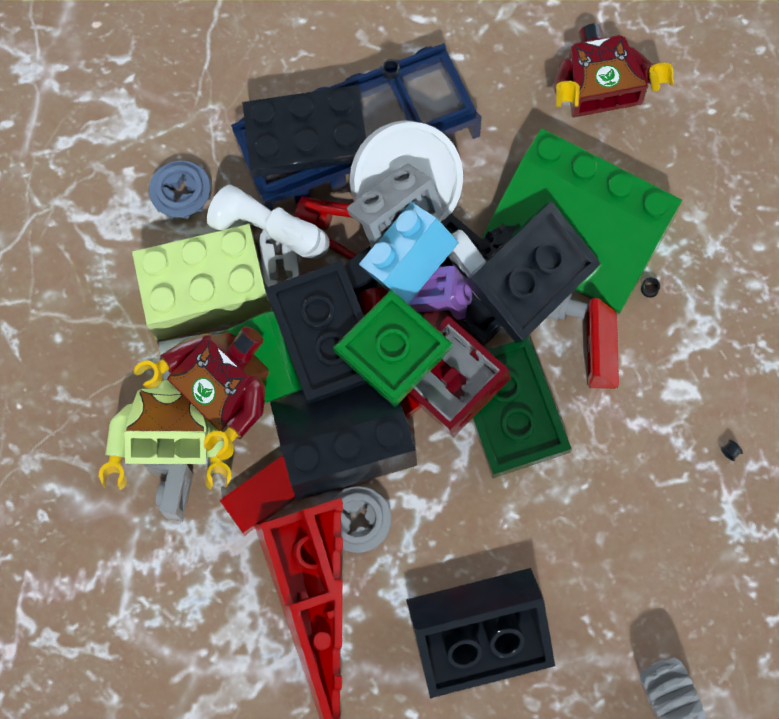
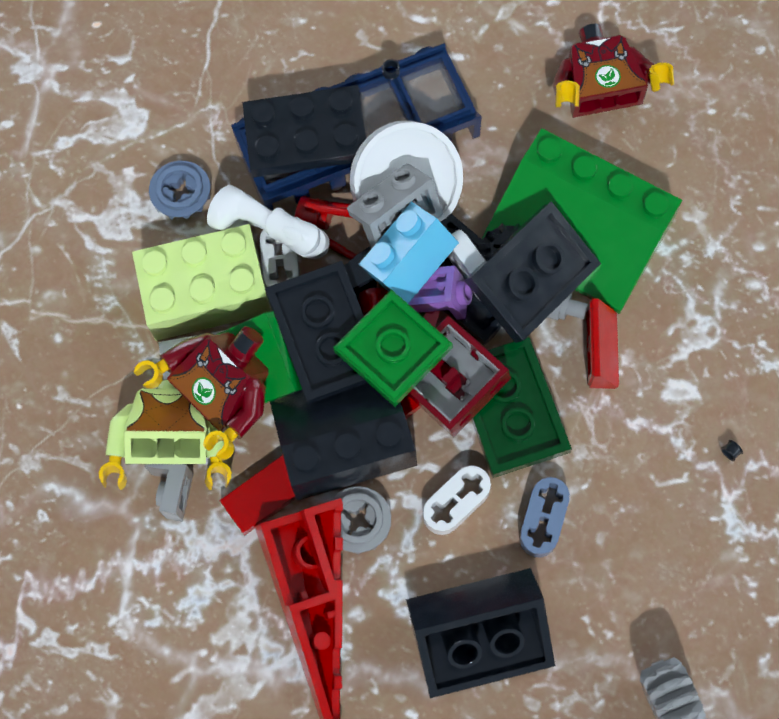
(449, 492): none -> white beam
(554, 519): none -> sand blue beam
(650, 280): black piece -> none

